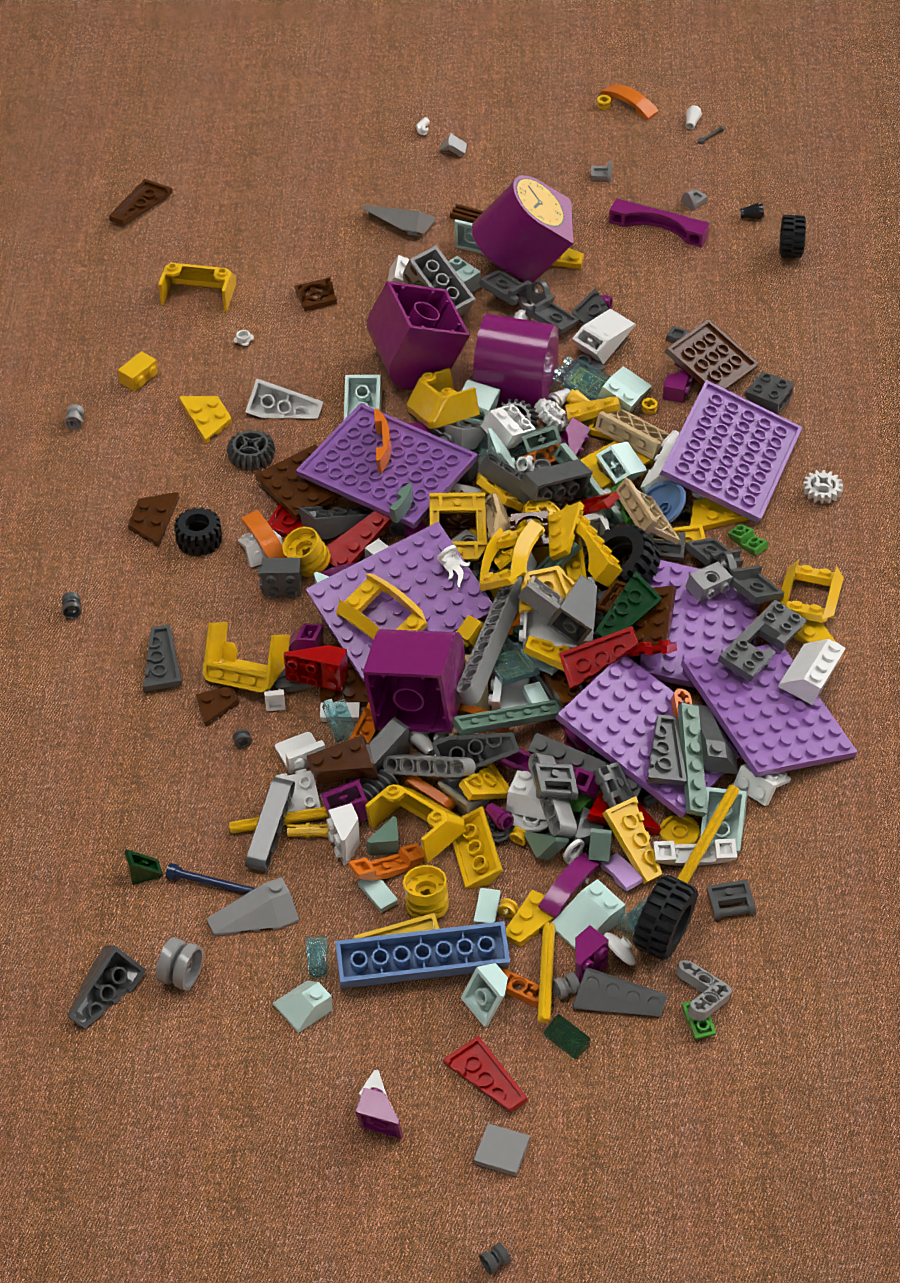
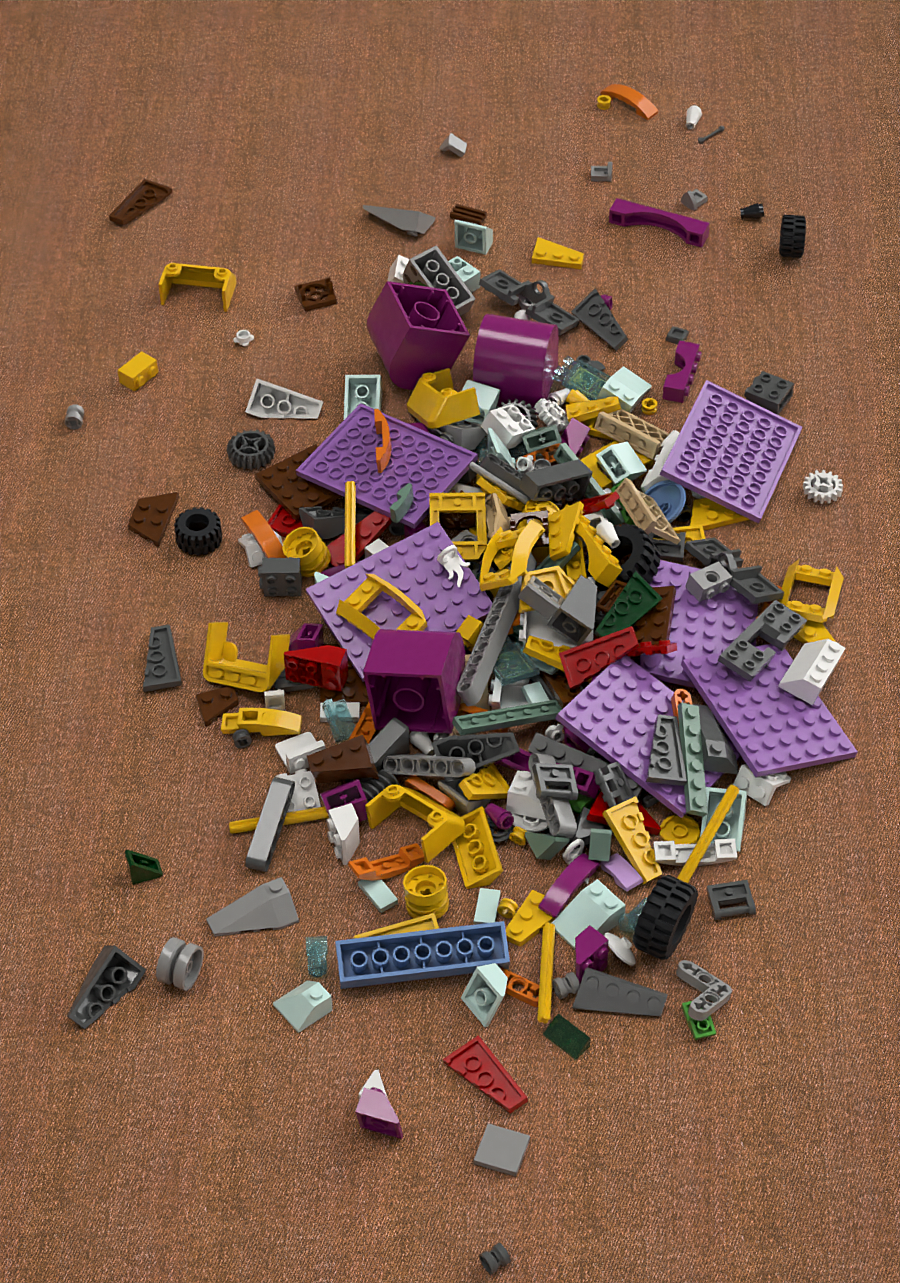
(71, 605): dark grey wheel -> none
(175, 872): dark blue piece -> none
(206, 414): yellow wing -> none
(263, 720): none -> yellow slope
(307, 830): yellow pin -> none
(350, 508): none -> yellow axle
(385, 839): sand green slope -> none
(421, 126): white arm -> none
(501, 484): none -> light grey bar
(525, 228): magenta brick -> none
(555, 732): none -> white plate
(603, 335): white slope -> none
(607, 533): none -> white cone
(711, 356): reddish brown plate -> none
(747, 540): bright green slope -> none

